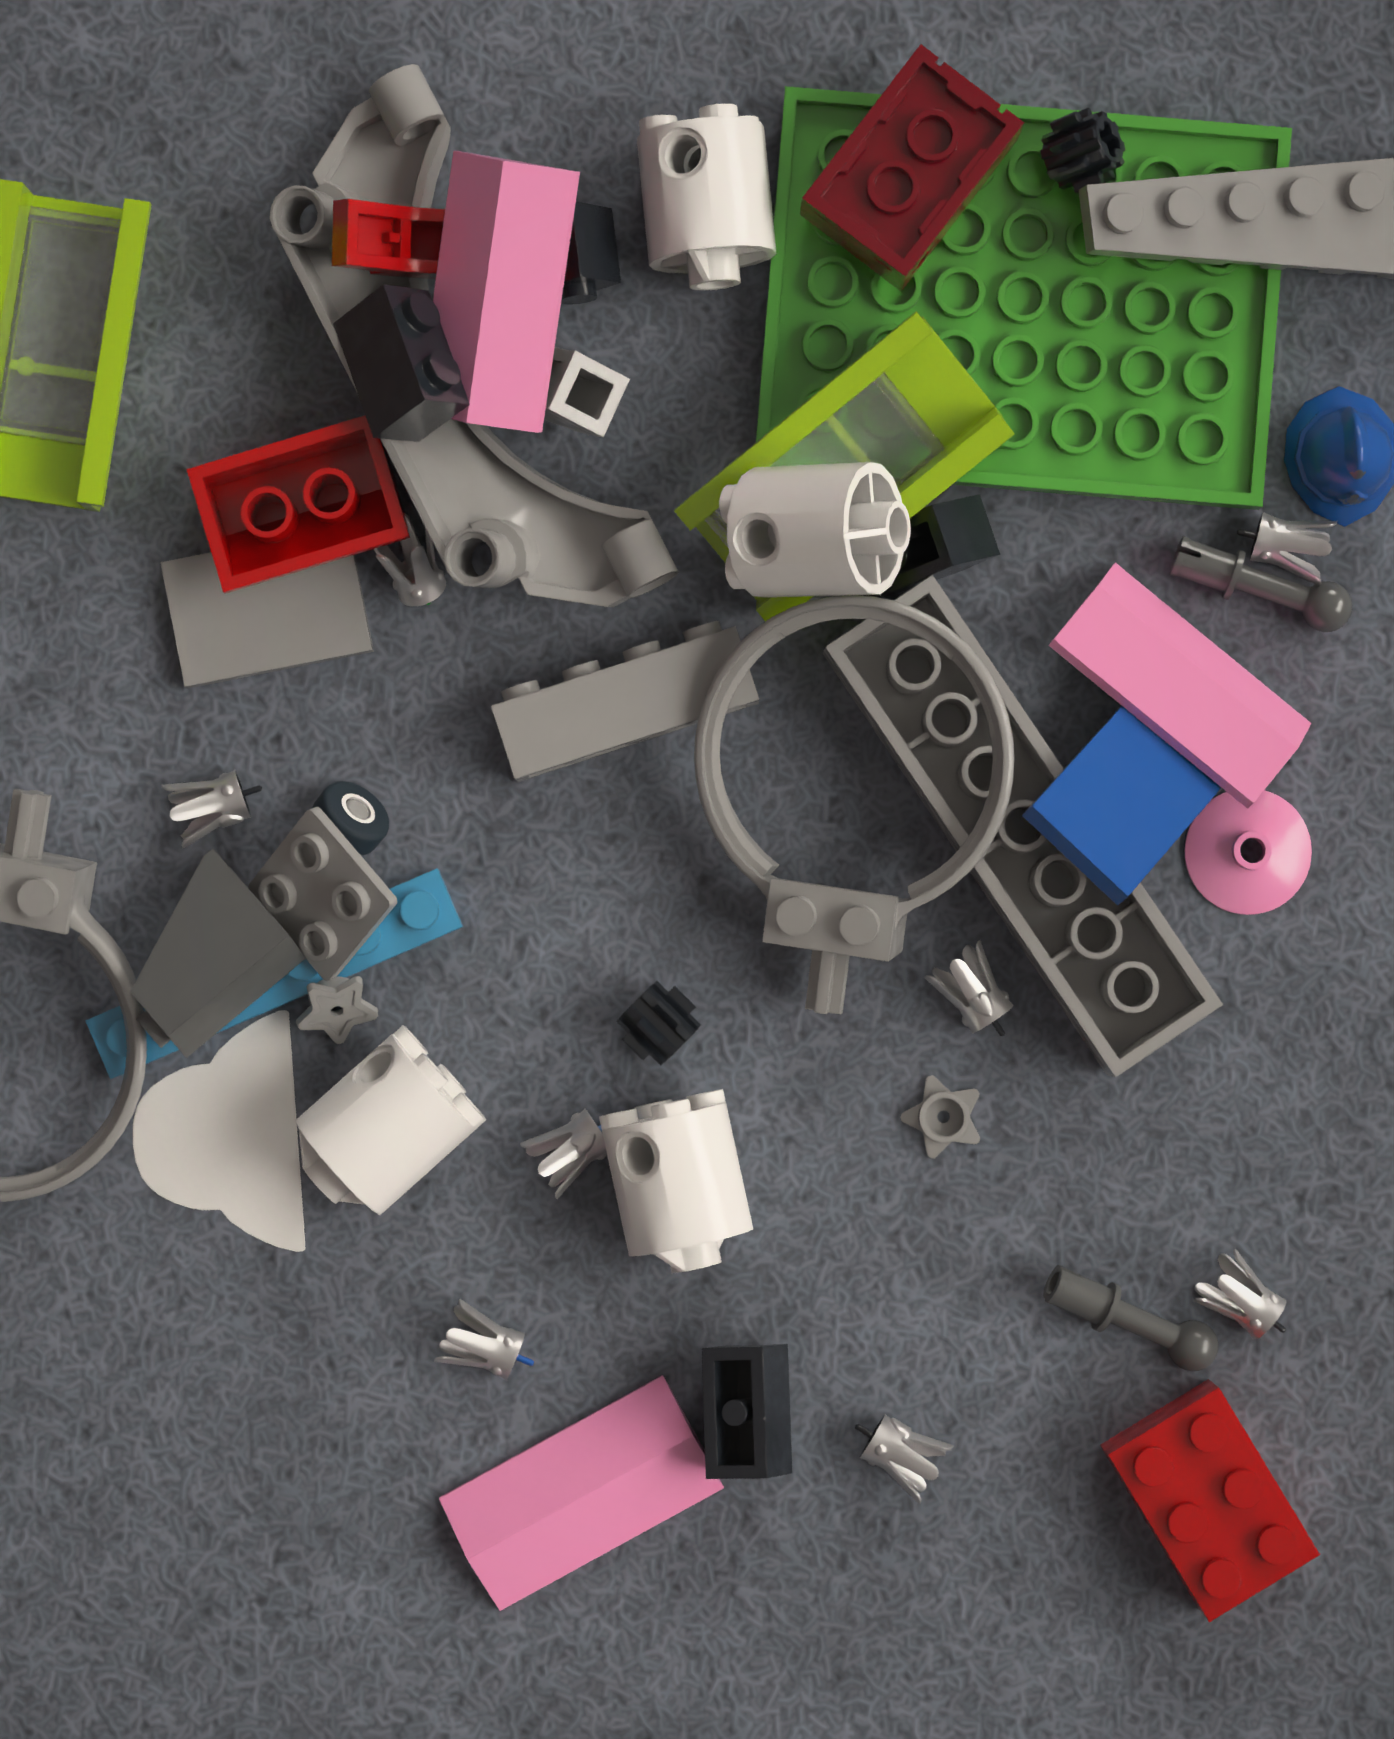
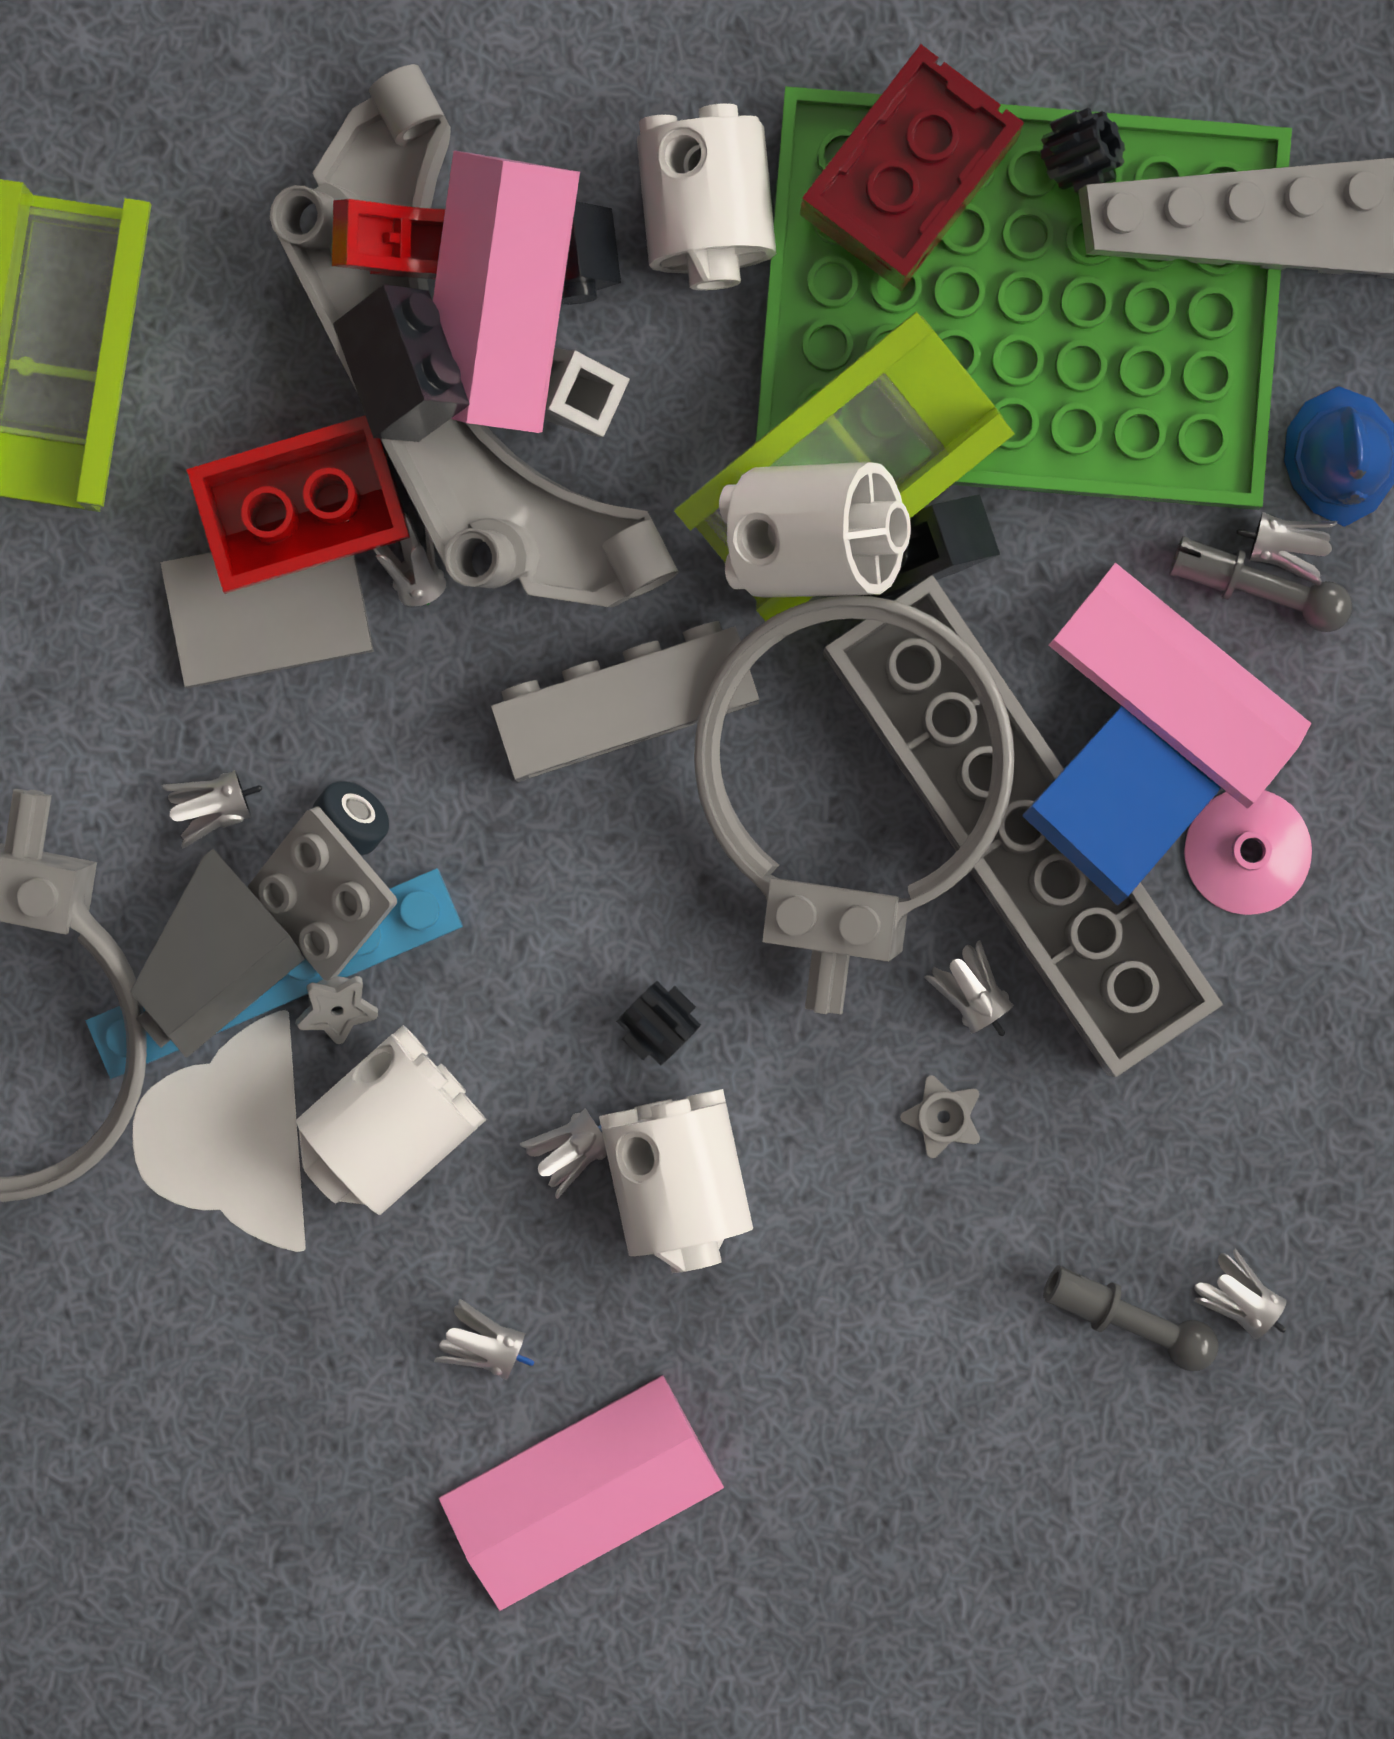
(746, 1411): black brick -> none
(897, 1452): flat silver piece -> none
(1210, 1500): red brick -> none

